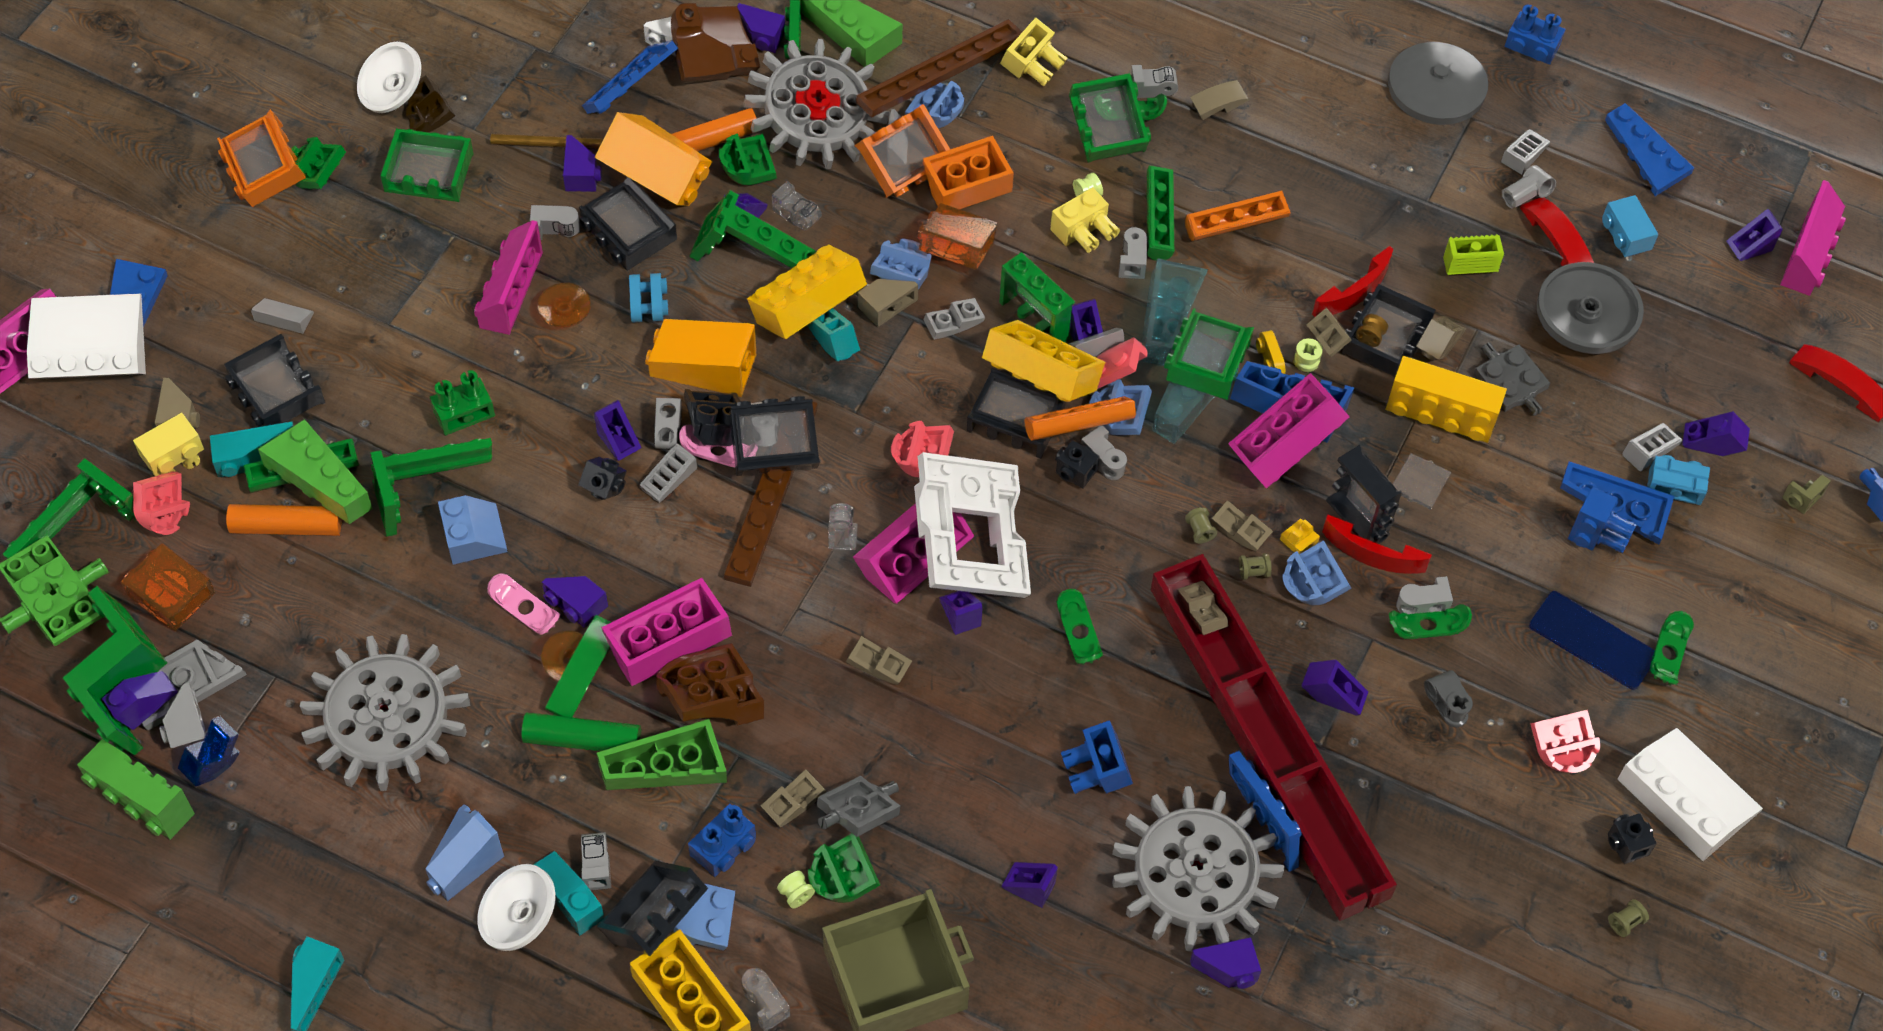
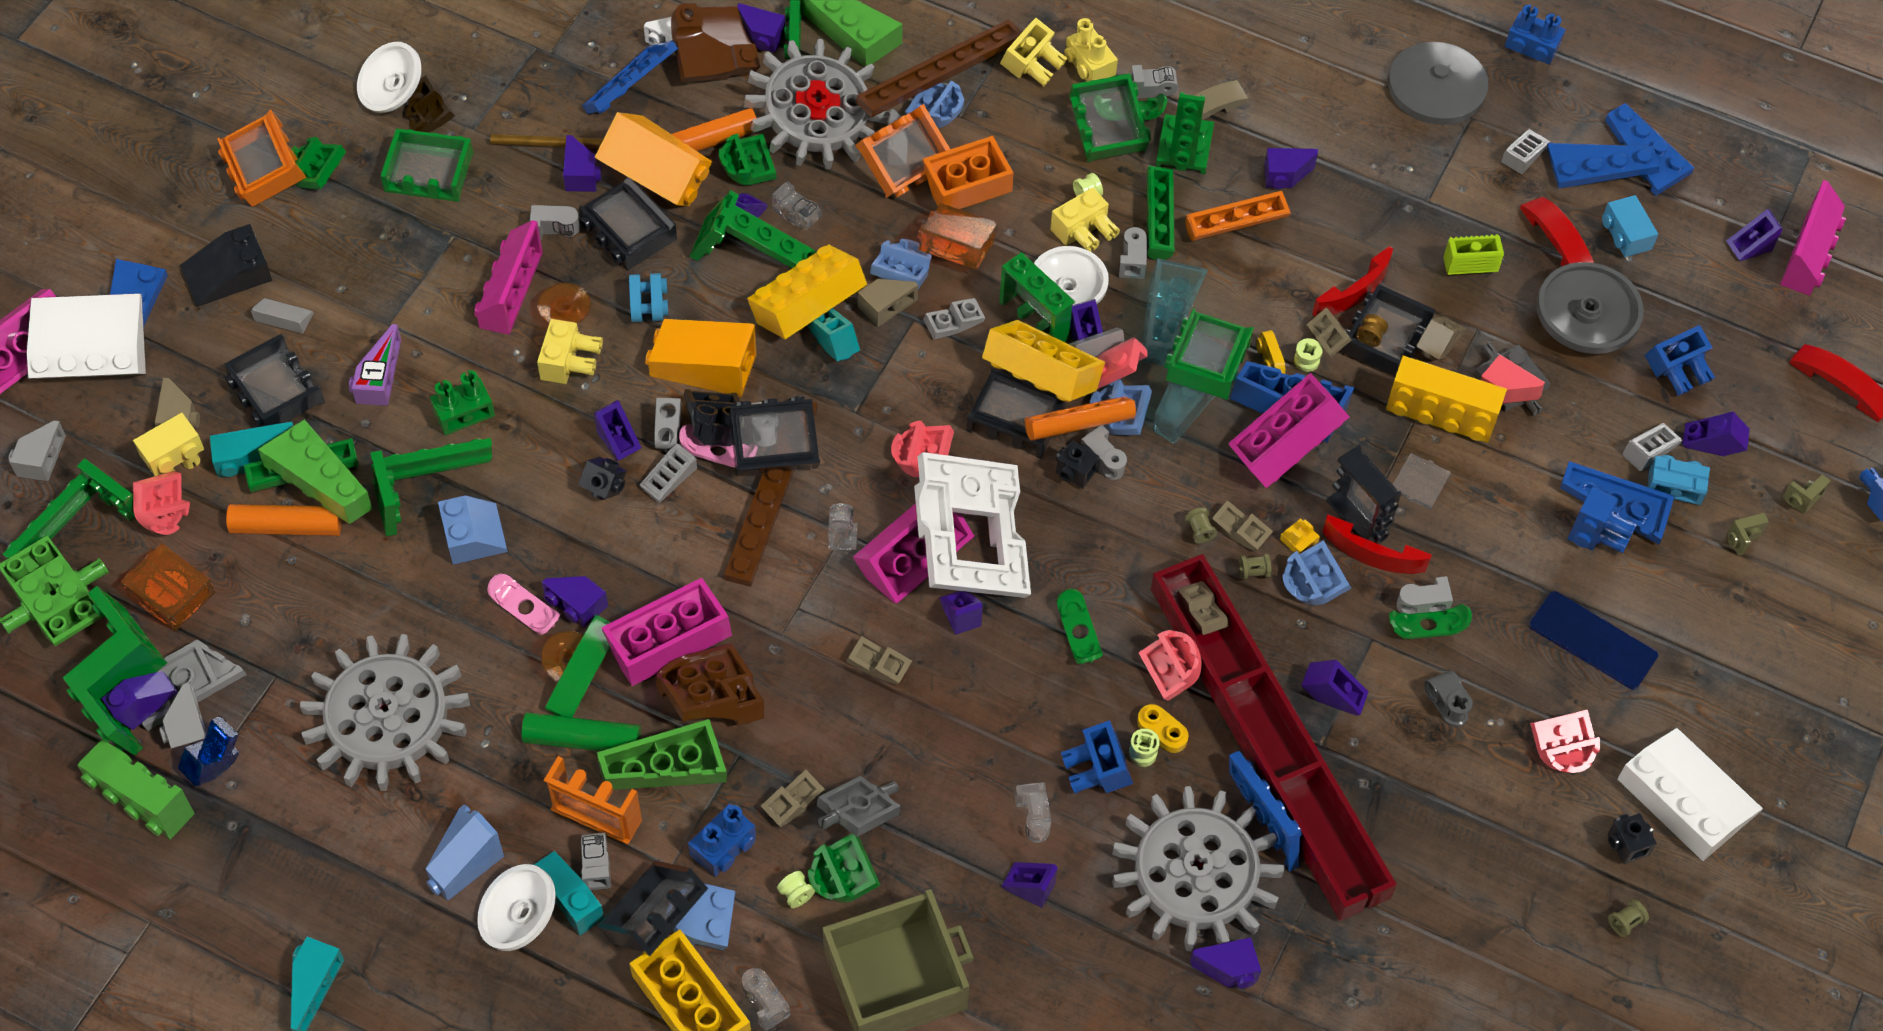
(37, 452): none -> light grey slope
(226, 266): none -> black slope
(376, 370): none -> medium lavender slope
(559, 352): none -> light yellow brick
(589, 809): none -> orange window
(1037, 810): none -> clear leg
(1075, 270): none -> white dish
(1090, 53): none -> light yellow brick
(1143, 754): none -> yellowish green wheel
(1163, 727): none -> yellow plate
(1172, 662): none -> coral slope
(1186, 136): none -> green bracket
(1288, 166): none -> dark purple slope
(1518, 382): none -> coral slope
(1533, 183): light grey piece -> none
(1597, 163): none -> blue wing
(1674, 634): green piece -> none
(1684, 349): none -> blue brick
(1746, 530): none -> olive bracket

